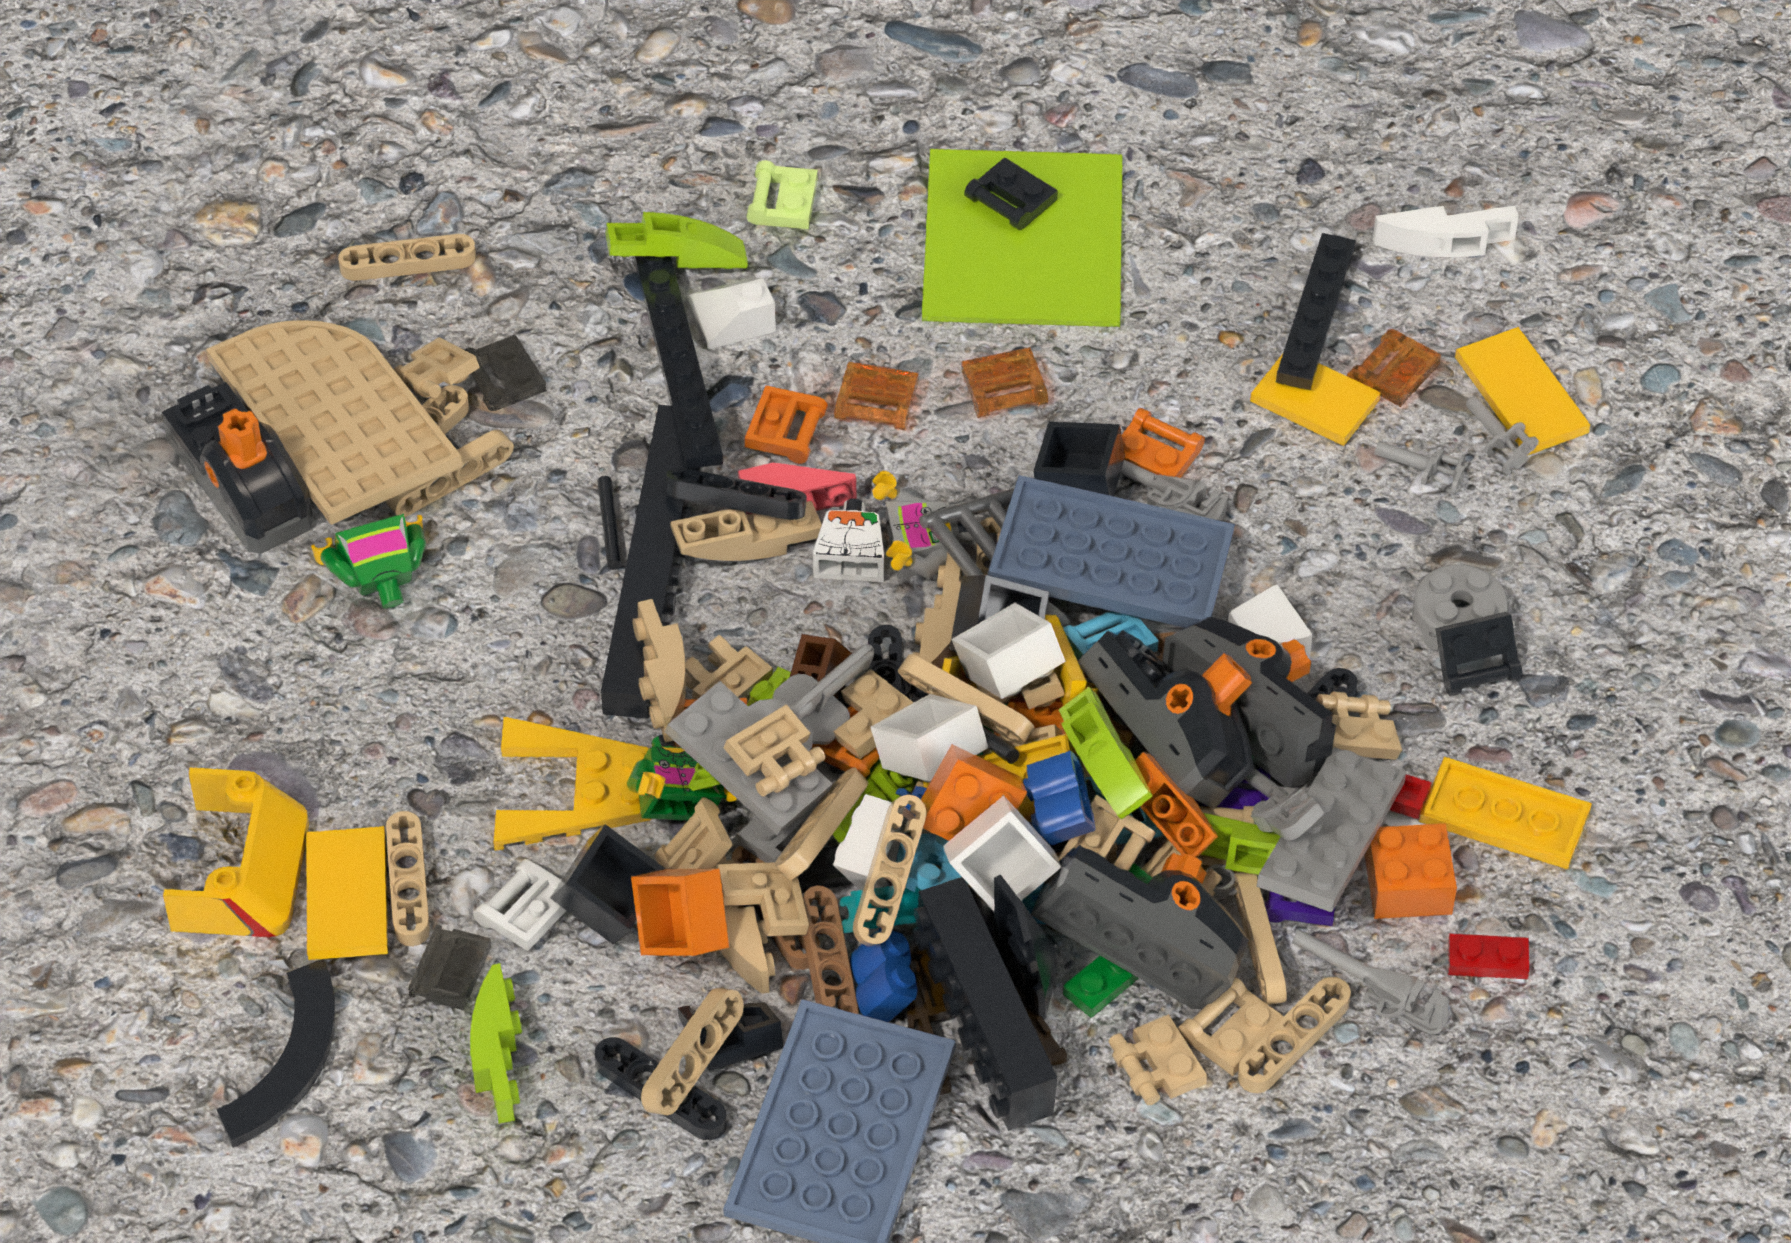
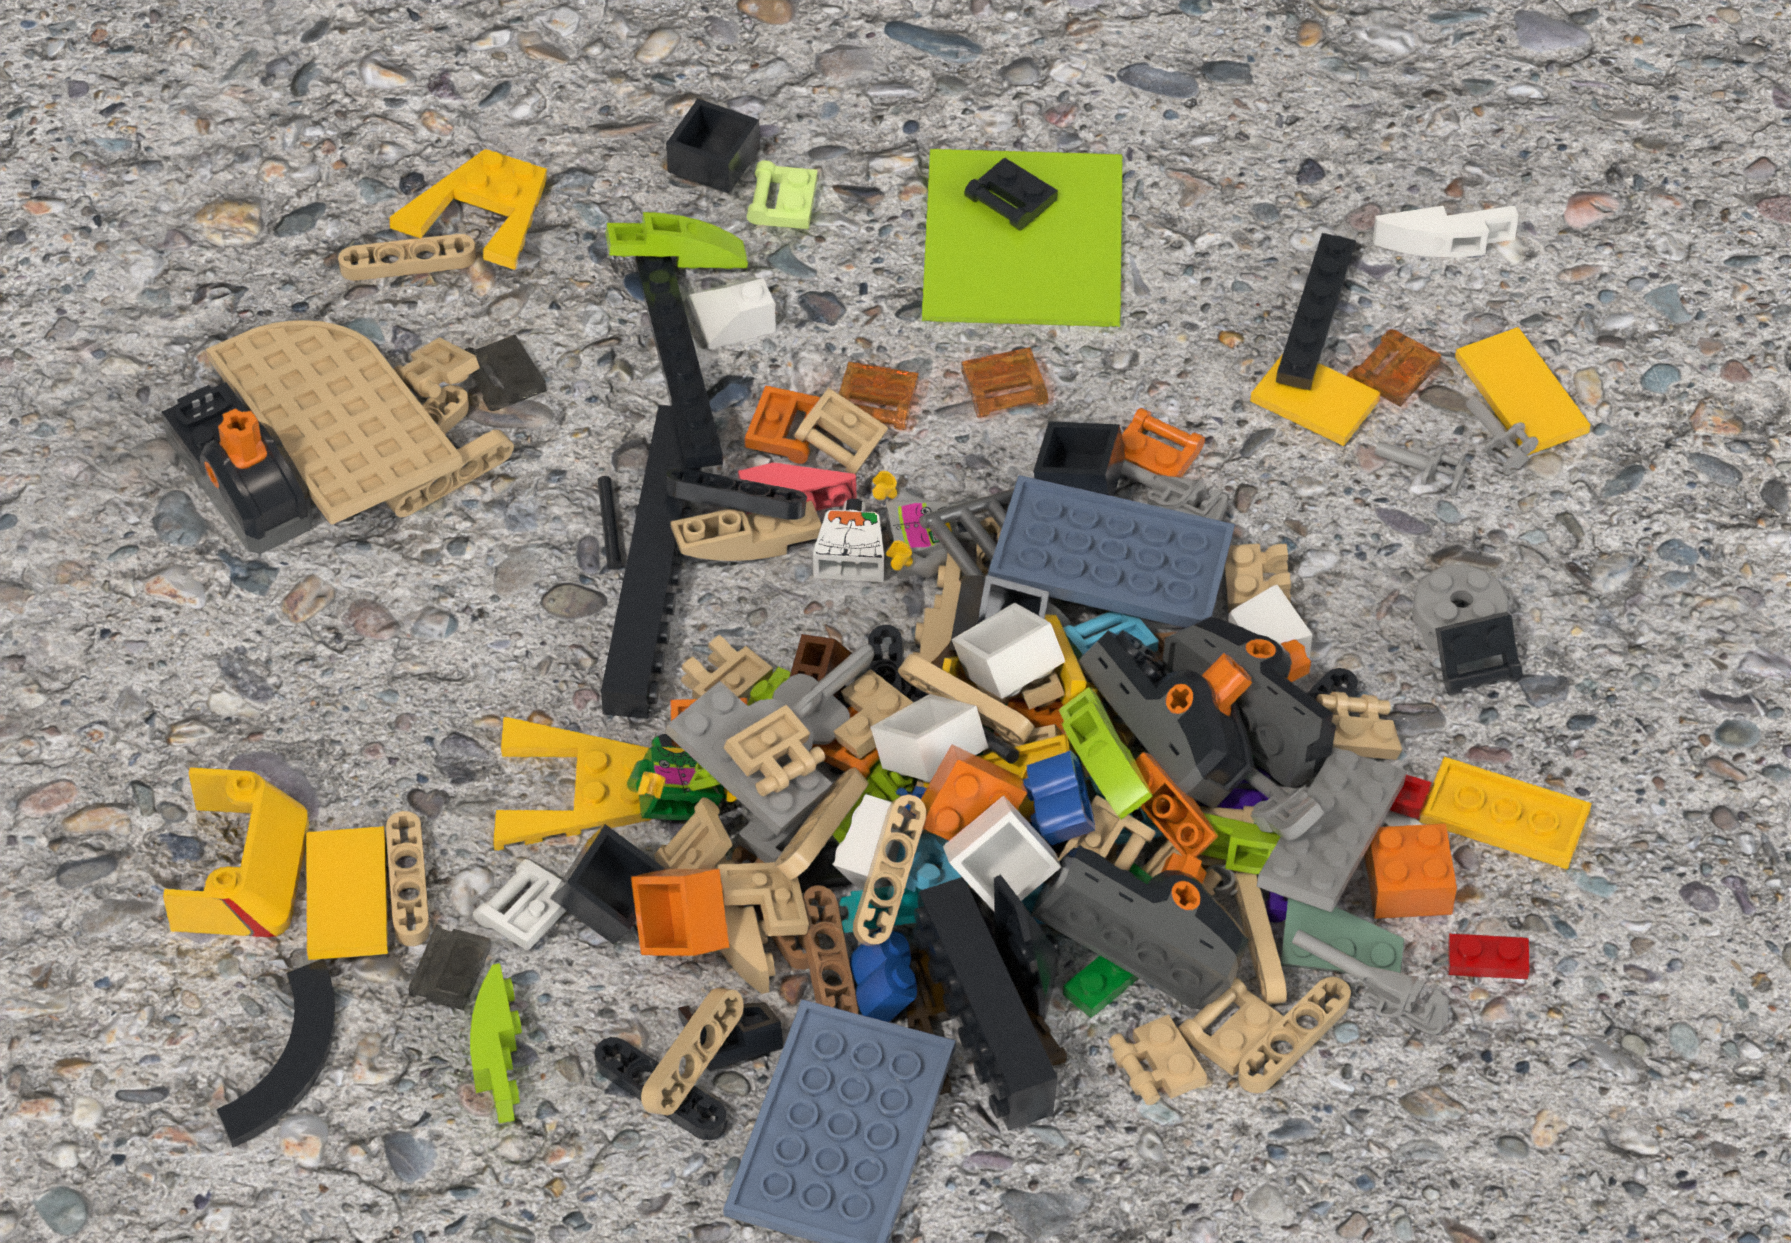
(376, 556): green torso -> none
(489, 183): none -> yellow wing
(663, 666): tan slope -> none
(713, 145): none -> black piece
(847, 424): none -> tan plate
(1246, 568): none -> tan plate
(1342, 931): none -> sand green wing

